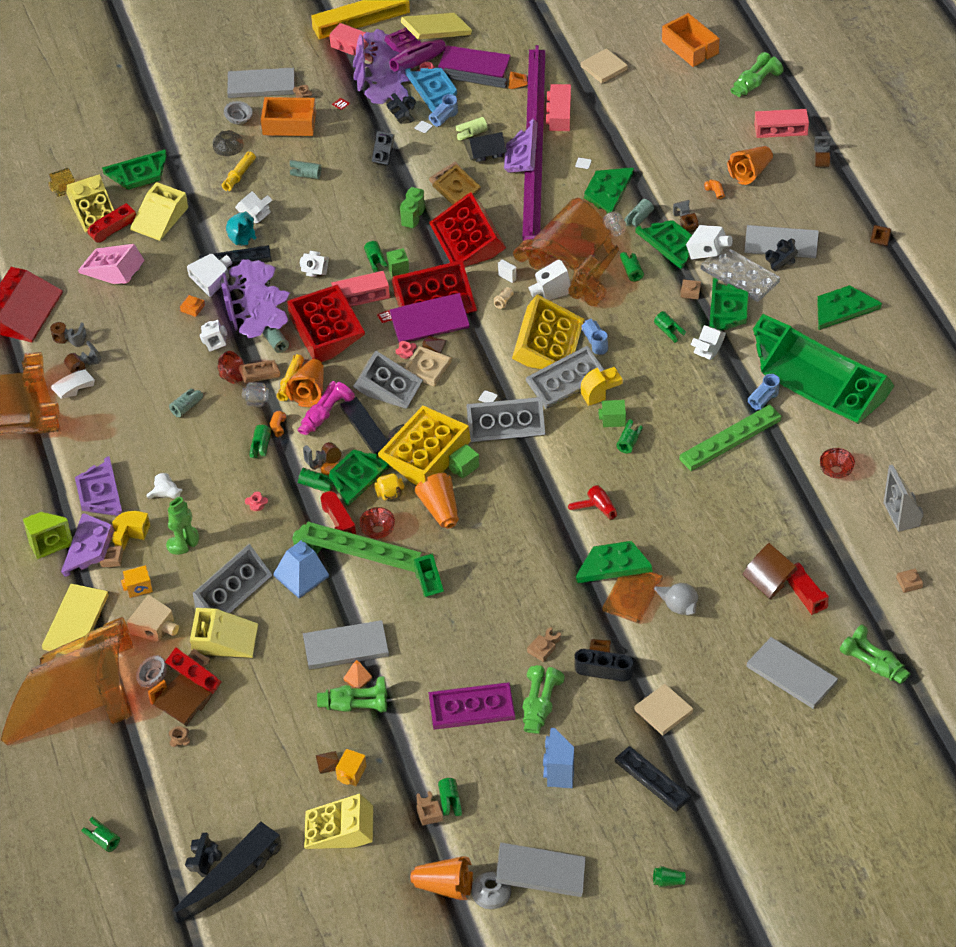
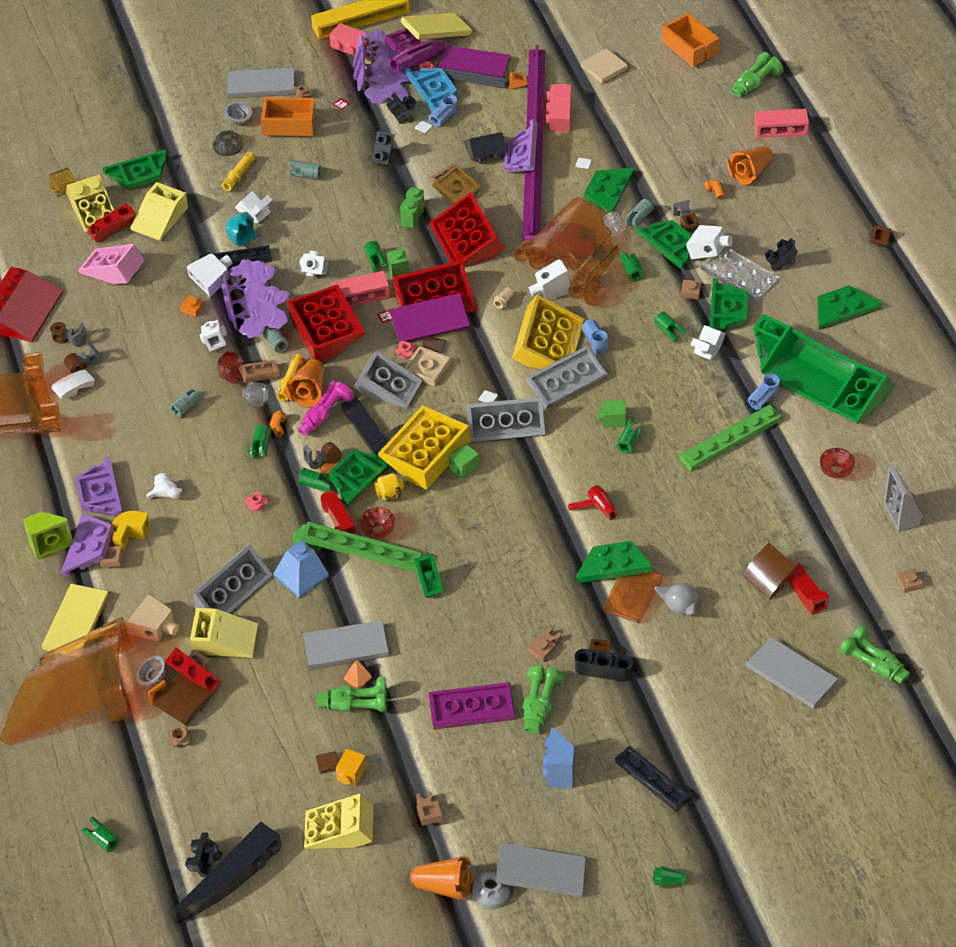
(136, 581): light orange brick -> none
(180, 523): bright green piece -> none
(439, 499): orange cone -> none
(449, 796): green hinge -> none
(471, 128): yellowish green hinge -> none
(507, 271): white tile -> none
(596, 383): yellow brick -> none
(663, 709): tan tile -> none
(761, 239): light grey slope -> none
(822, 153): leg -> none

